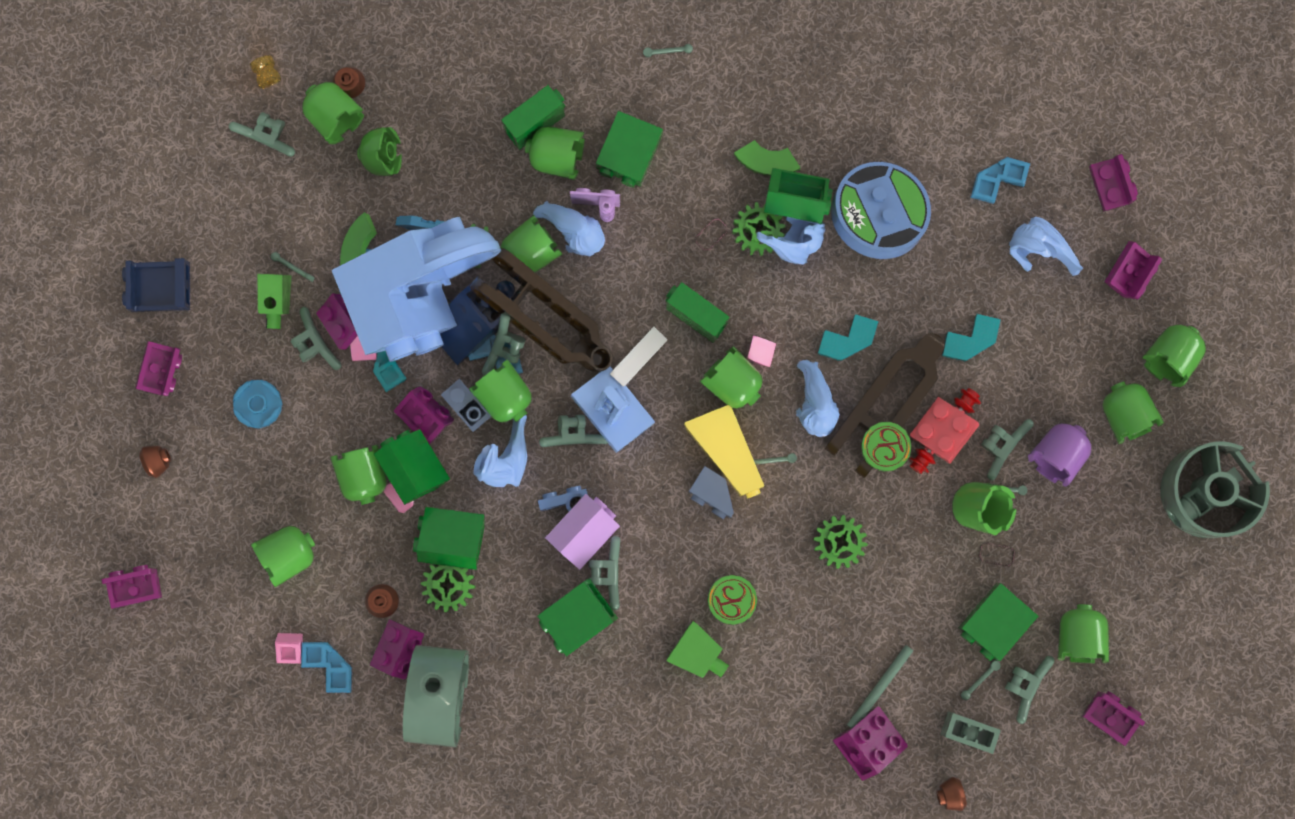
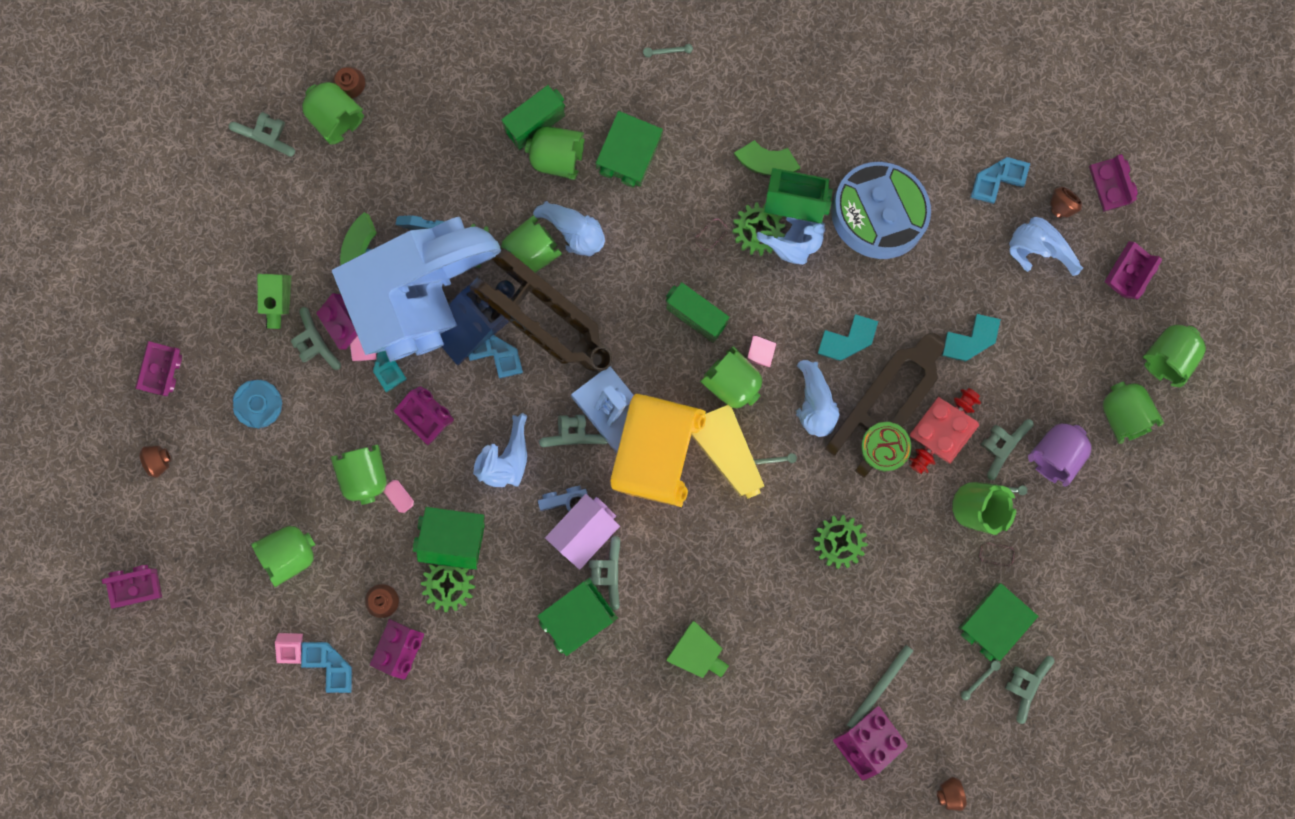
(157, 286): dark blue panel -> none
(265, 71): clear yellow wheel -> none
(276, 257): sand green hinge -> none
(378, 151): bright green cylinder -> none
(411, 465): green brick -> none
(435, 695): sand green animal -> none
(466, 405): sand blue slope -> none
(503, 393): bright green cylinder -> none
(512, 354): sand green piece -> none
(606, 200): lavender hinge -> none
(638, 356): white sticker -> none
(655, 449): none -> yellow windscreen
(712, 490): sand blue slope -> none
(732, 599): bright green tile -> none
(970, 732): sand green brick -> none
(1065, 203): none -> copper cone
(1083, 635): bright green cylinder -> none
(1113, 717): magenta bracket -> none
(1199, 499): sand green animal -> none

